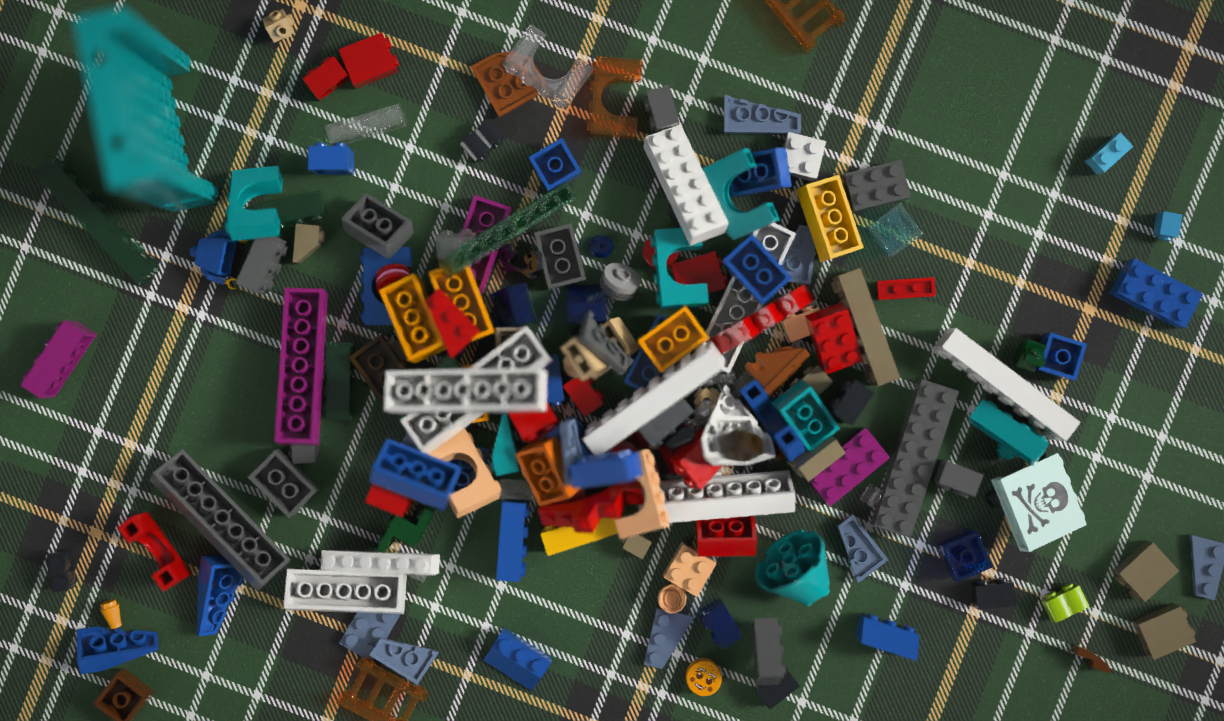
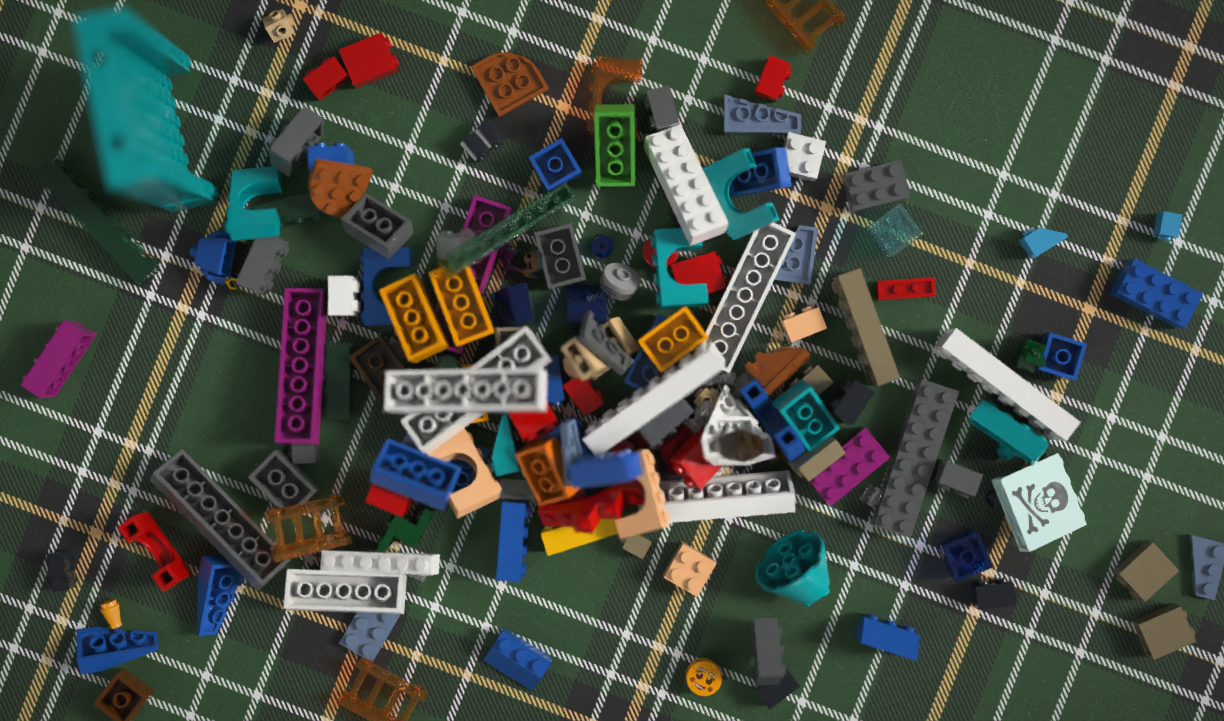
(292, 145): none -> dark grey brick
(307, 241): dark tan slope -> none
(307, 546): none -> clear orange fence
(337, 185): none -> dark orange plate
(343, 296): none -> white brick
(366, 125): clear brick -> none
(390, 274): red head -> none
(404, 658): sand blue wing -> none
(451, 322): red wing -> none
(521, 64): clear arch -> none
(615, 145): none -> bright green brick
(665, 636): sand blue wing -> none
(672, 598): light nougat hair -> none
(680, 438): black cone -> none
(722, 624): clear blue brick -> none
(726, 537): red brick -> none
(756, 269): blue brick -> none
(762, 319): red arch -> none
(772, 79): none -> red brick
(829, 218): yellow brick -> none
(833, 338): red brick -> none
(860, 548): sand blue wing -> none
(1040, 240): none -> dark azure slope
(1065, 602): lime brick -> none
(1093, 660): reddish brown slope -> none
(1108, 153): medium azure brick -> none

